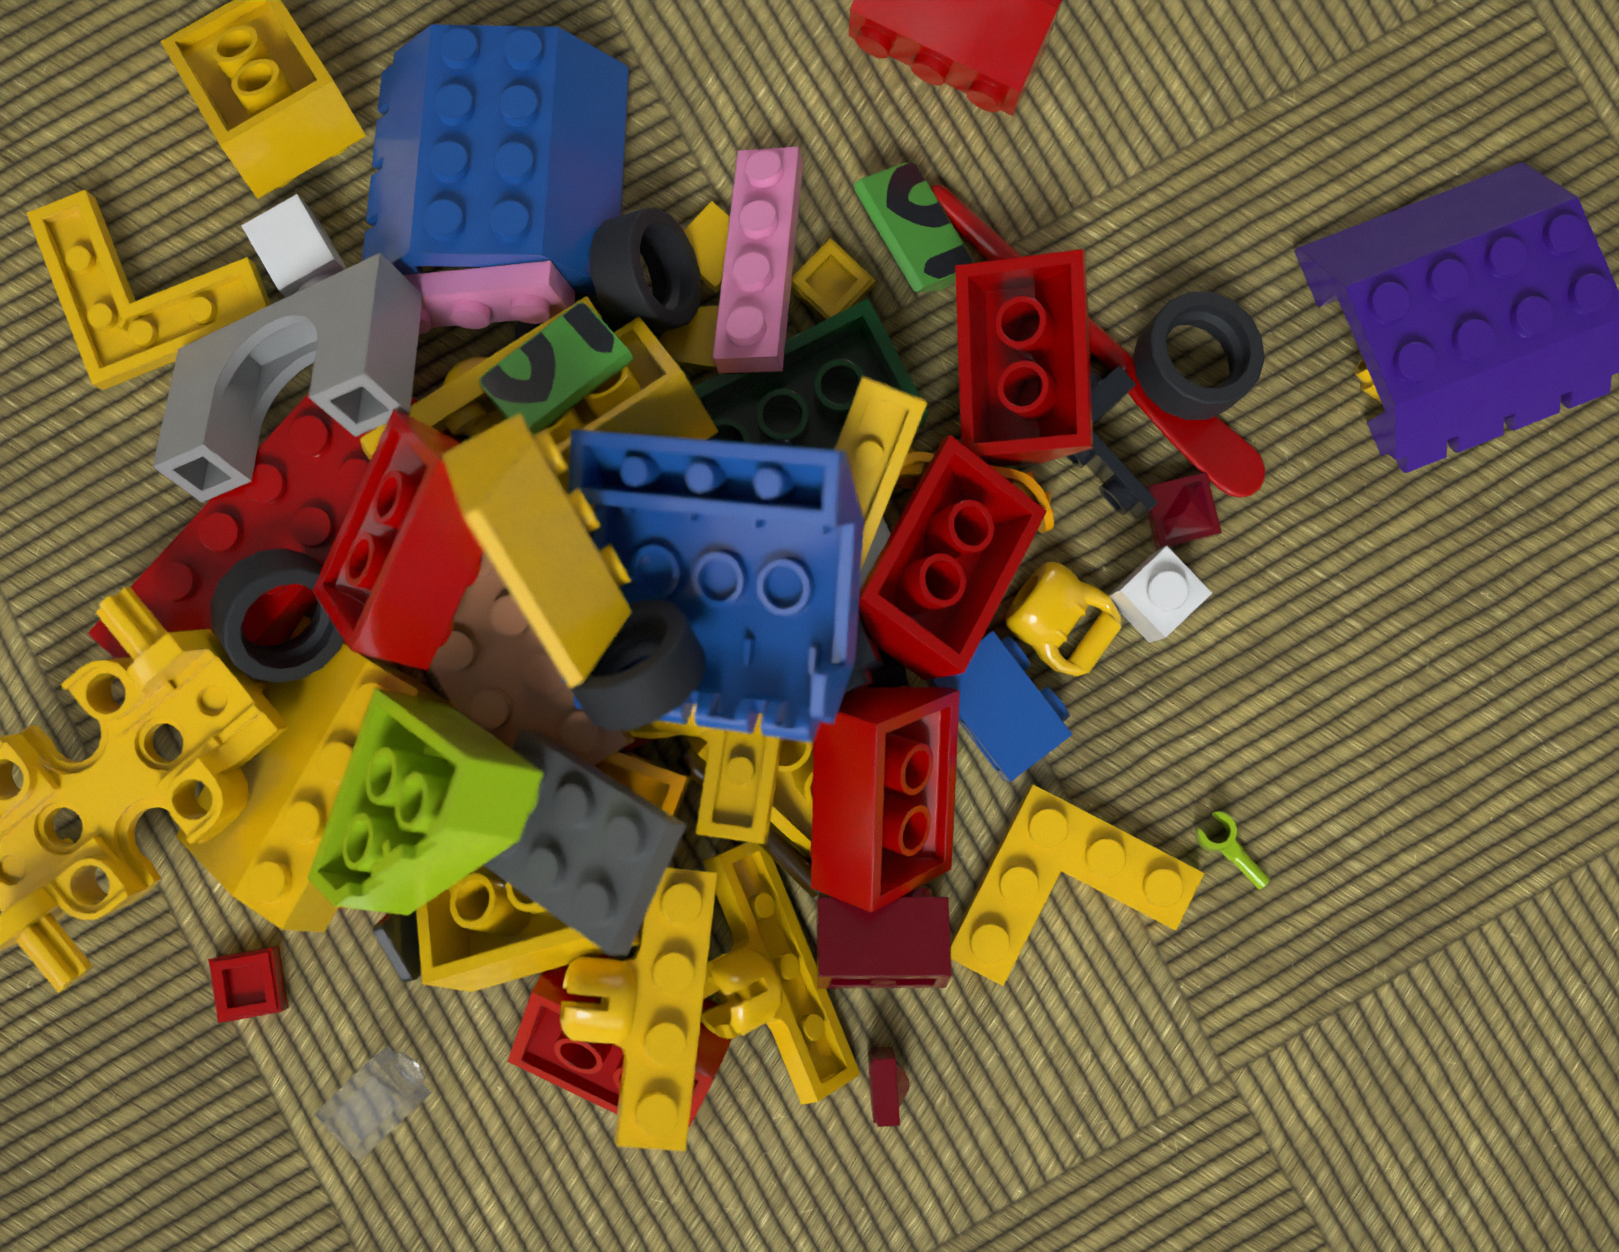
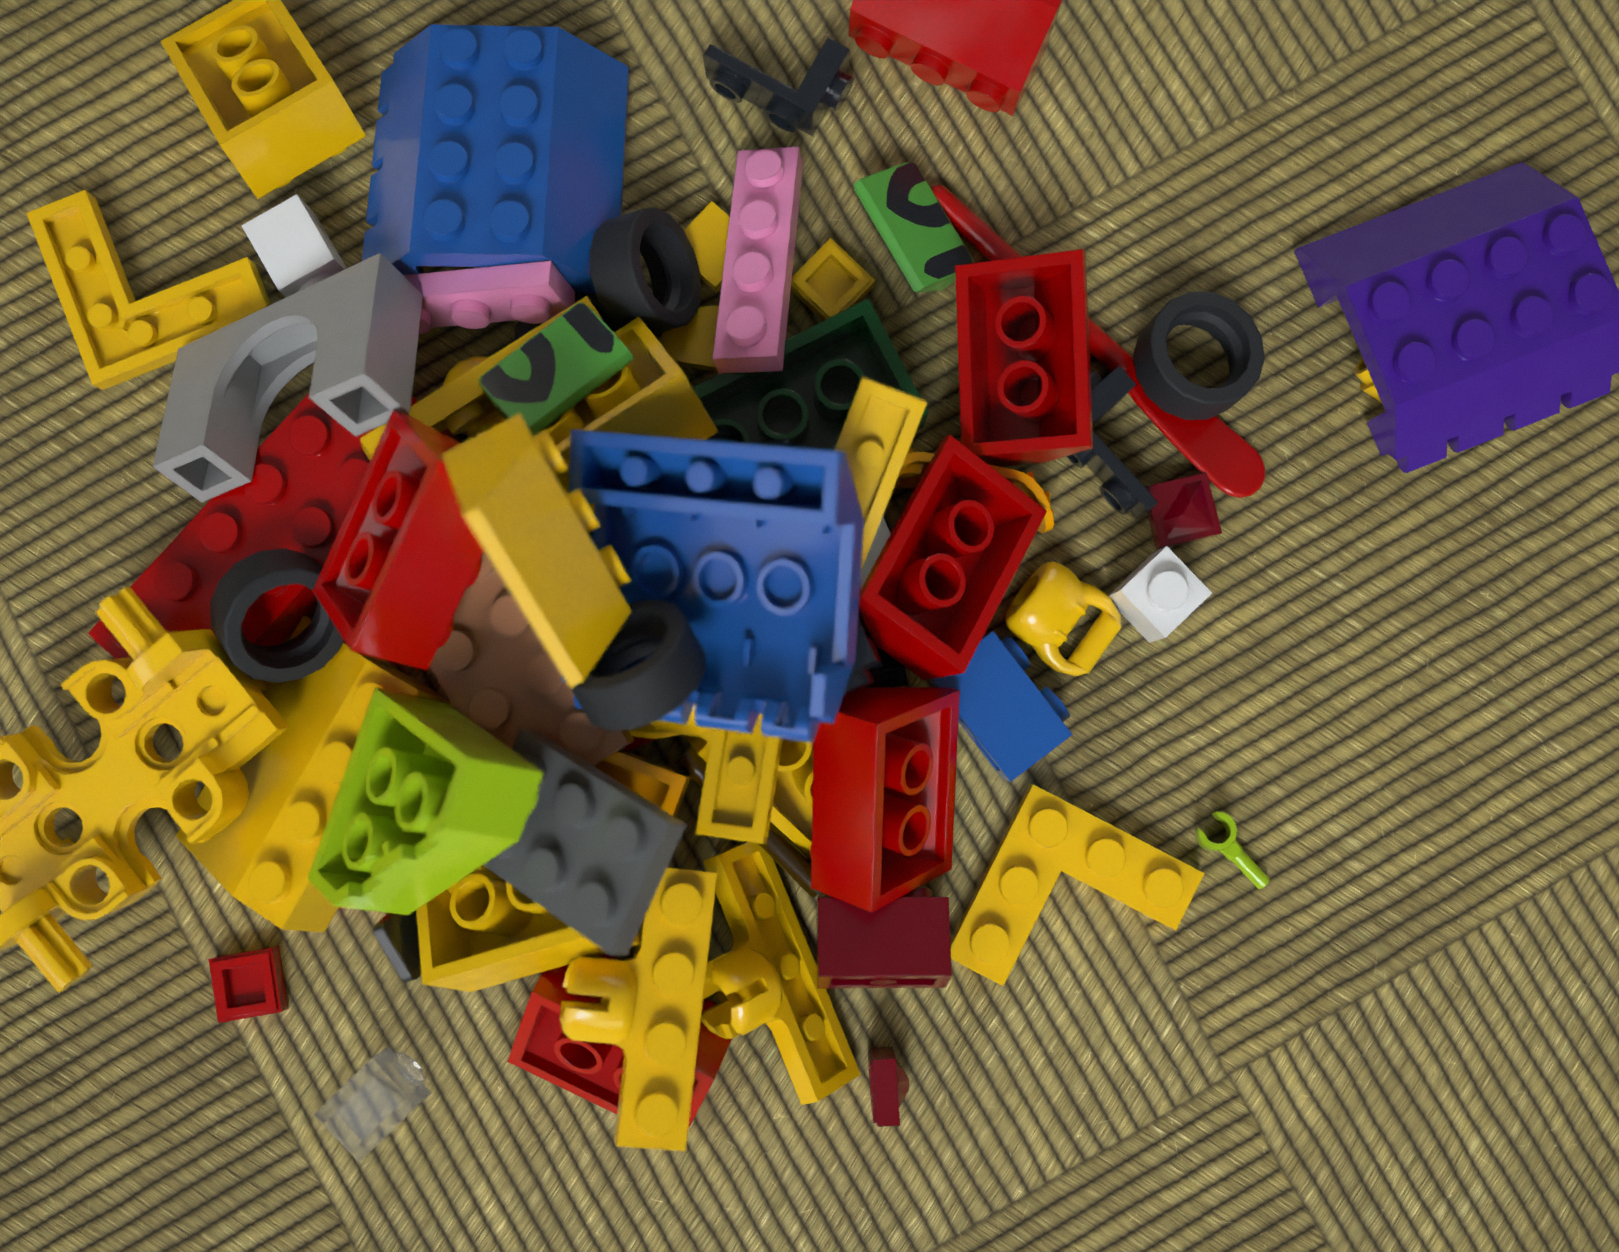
(822, 88): none -> black bracket

